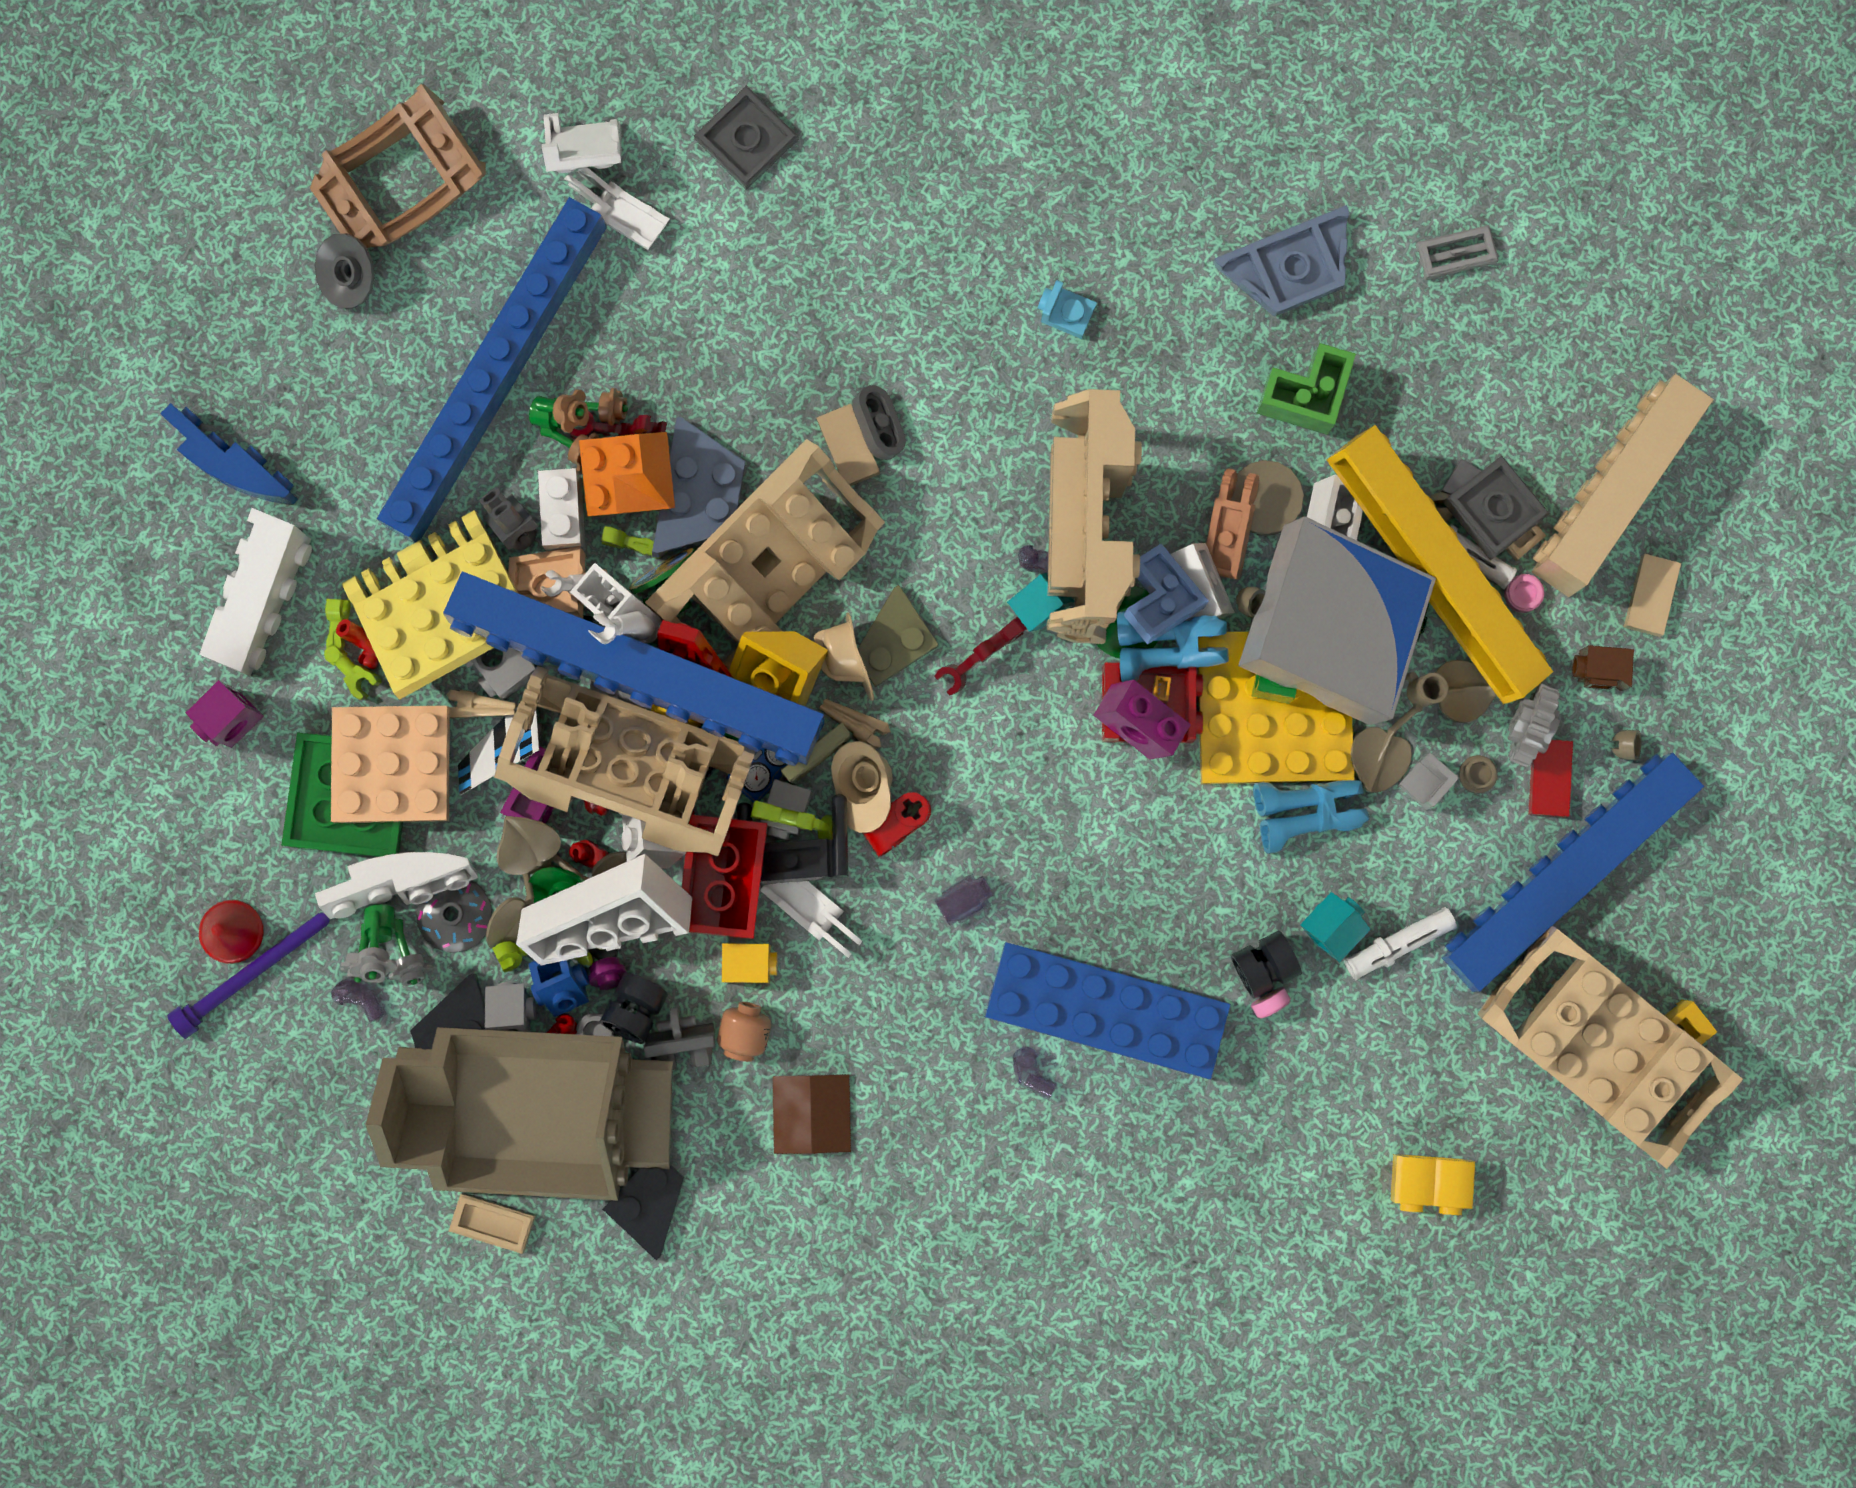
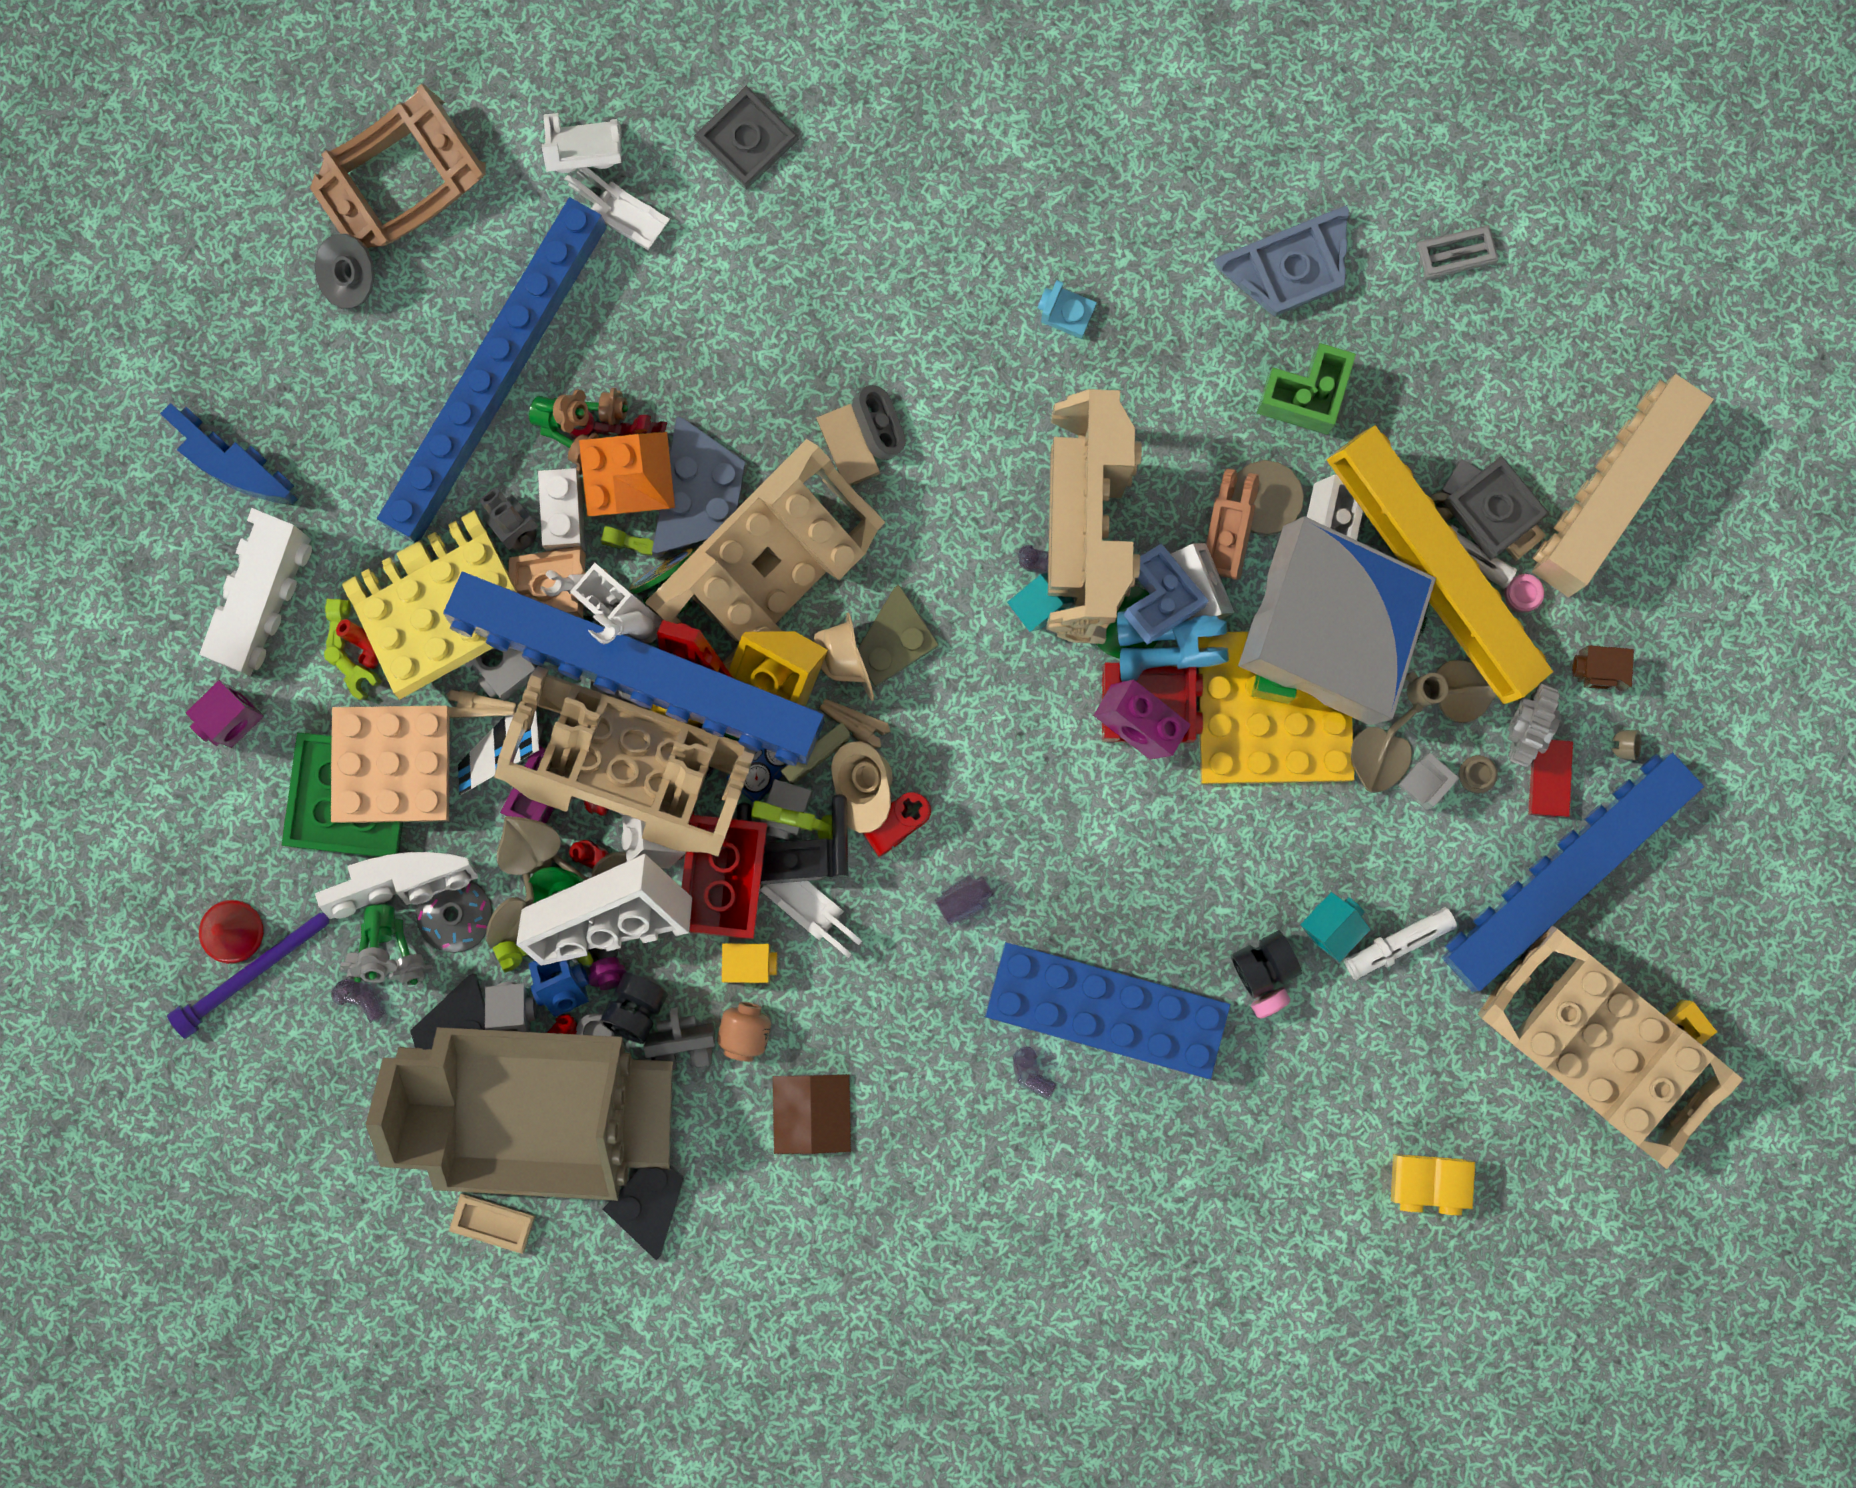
(982, 652): dark red piece -> none
(1161, 688): light orange piece -> none
(1249, 600): dark tan hinge -> none
(1278, 830): dark azure piece -> none
(1652, 595): tan tile -> none

